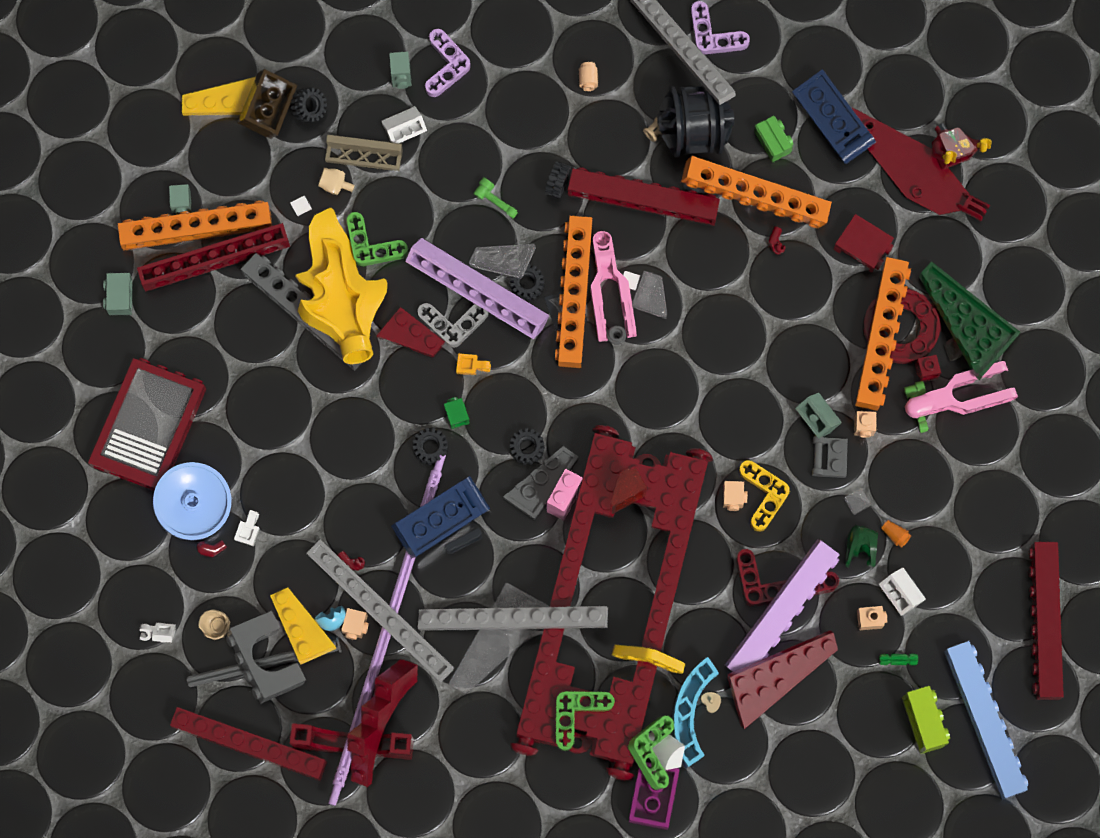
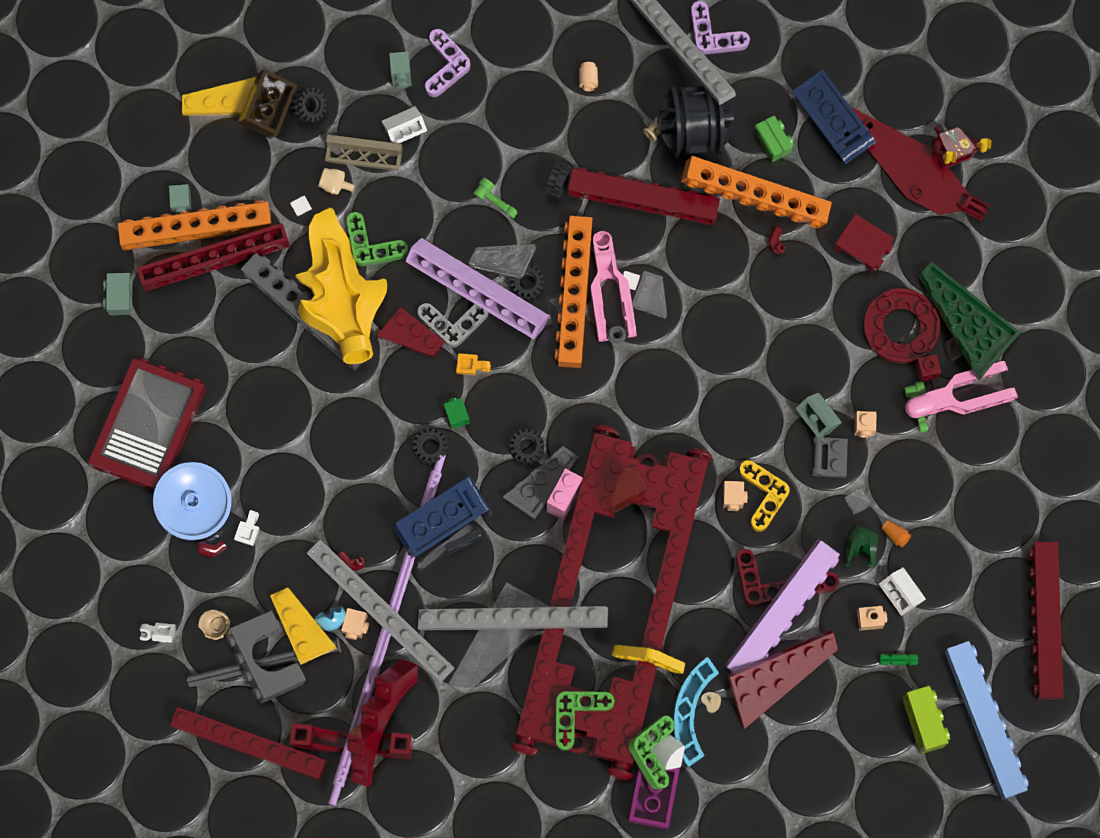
(865, 397): orange brick -> none

